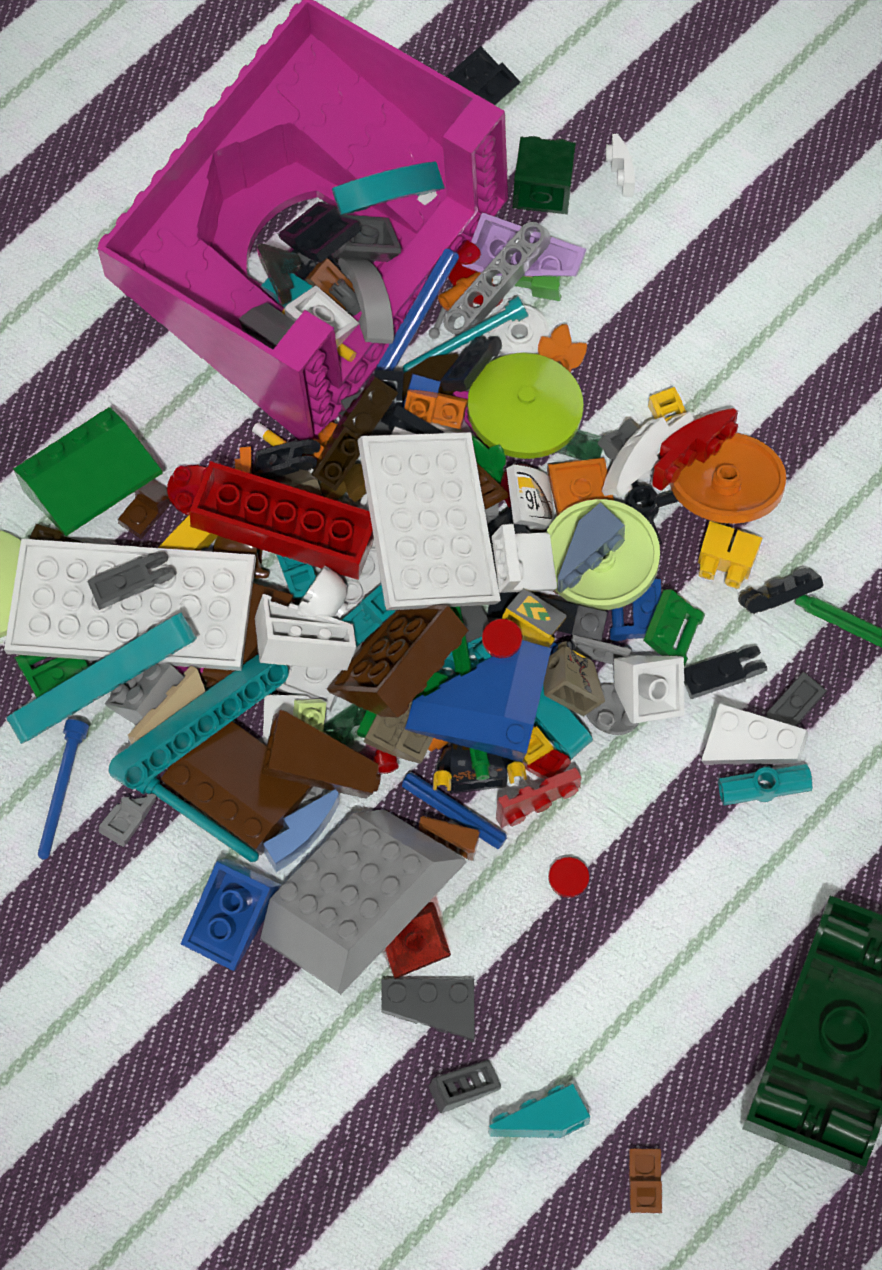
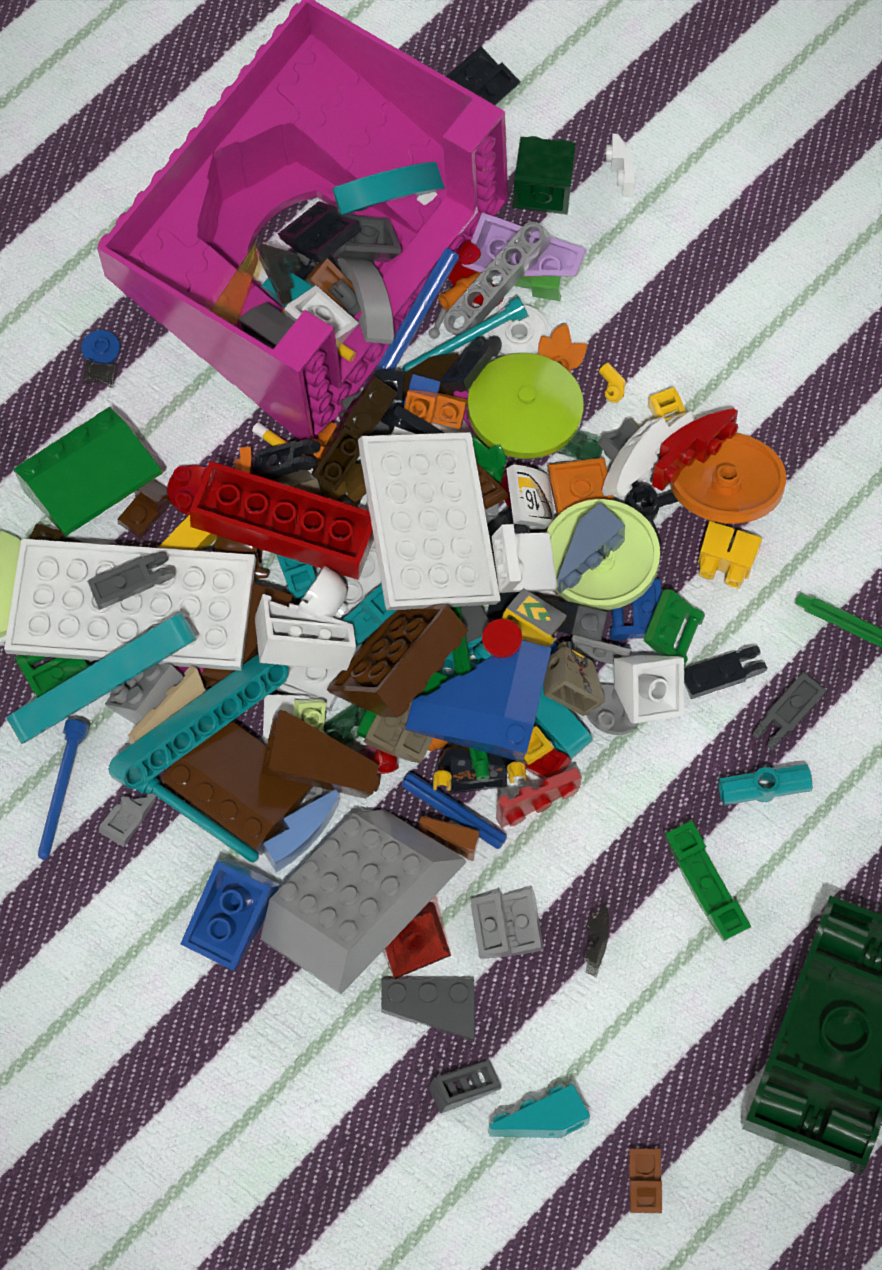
(100, 373): none -> clear smoke bush
(101, 347): none -> blue piece
(233, 296): none -> bar
(506, 924): none -> light grey slope
(568, 877): red piece -> none
(598, 934): none -> clear smoke slope
(616, 383): none -> yellow arm
(705, 882): none -> green slope
(750, 738): white wedge -> none
(780, 590): black hinge -> none

